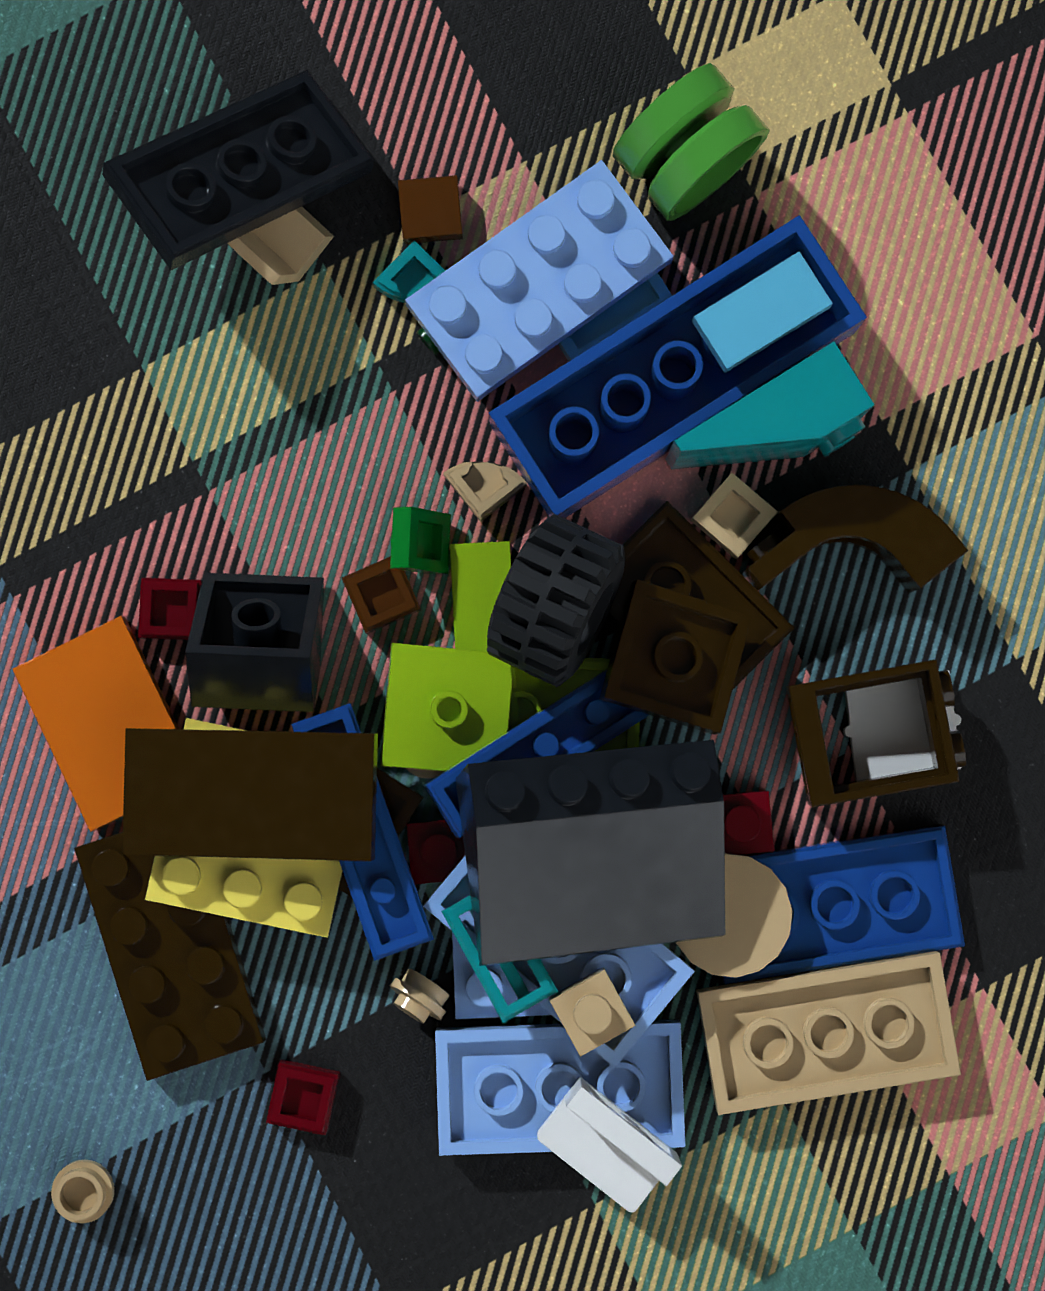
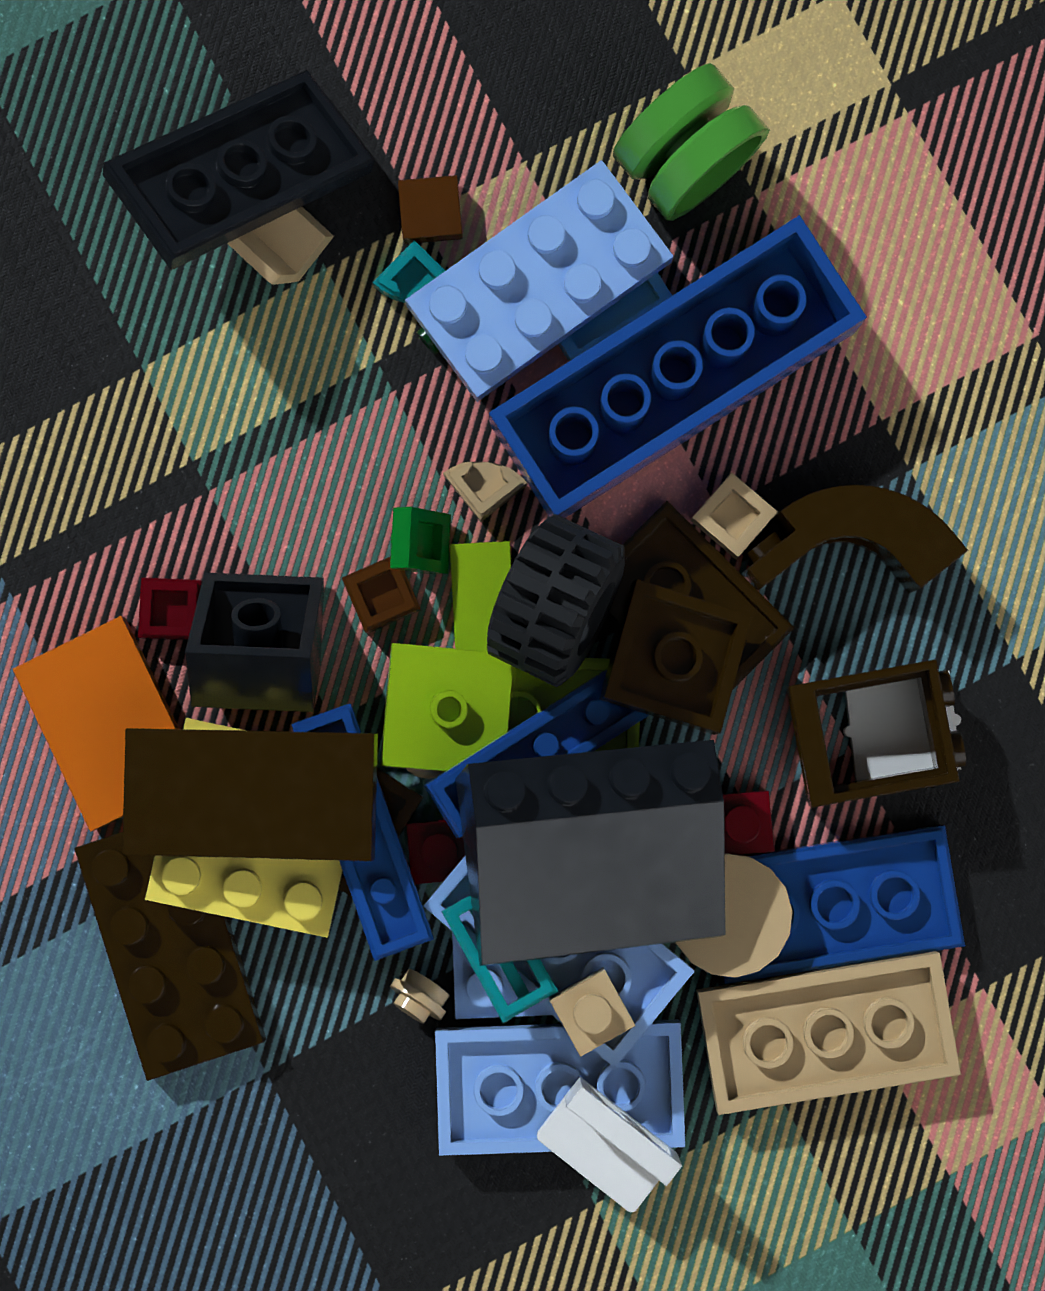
(82, 1191): tan plate -> none
(303, 1097): dark red tile -> none
(762, 312): medium azure tile -> none
(787, 418): teal slope -> none

